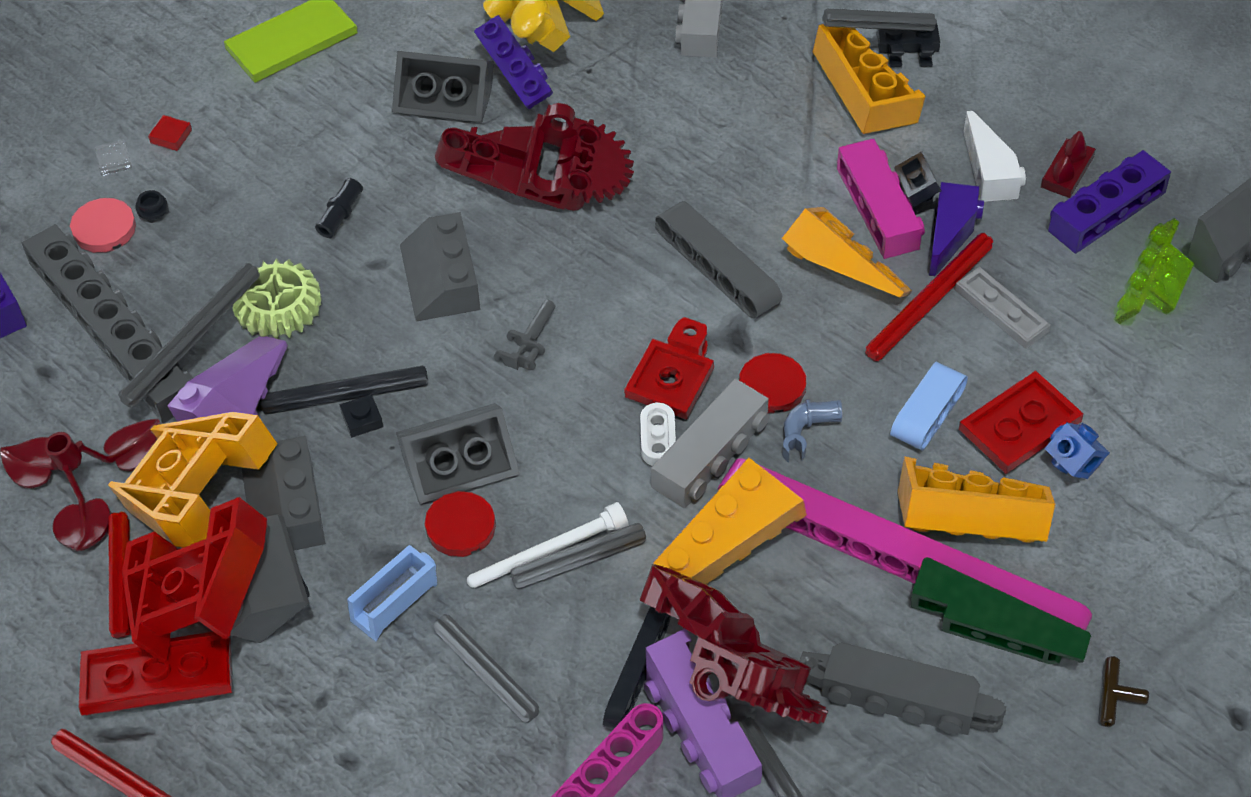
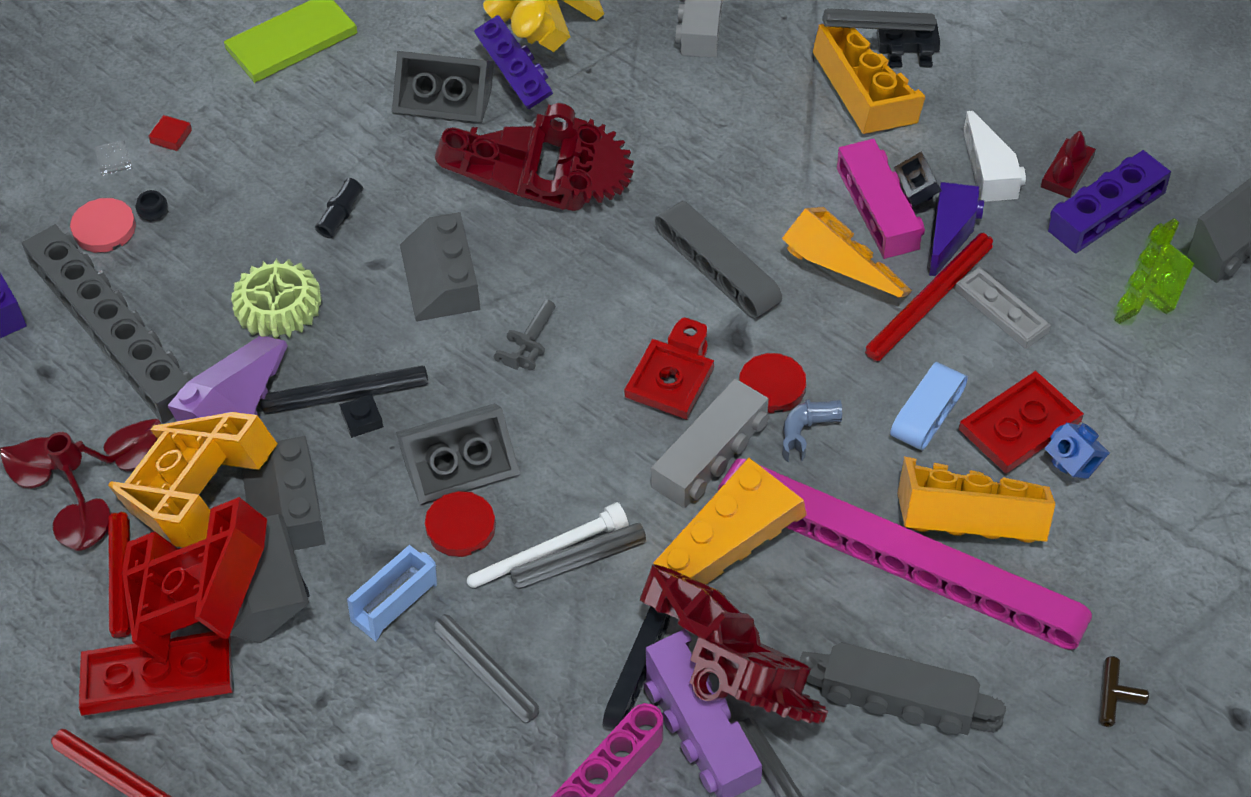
(188, 335): dark grey axle -> none
(659, 436): white plate -> none
(994, 617): dark green wedge -> none

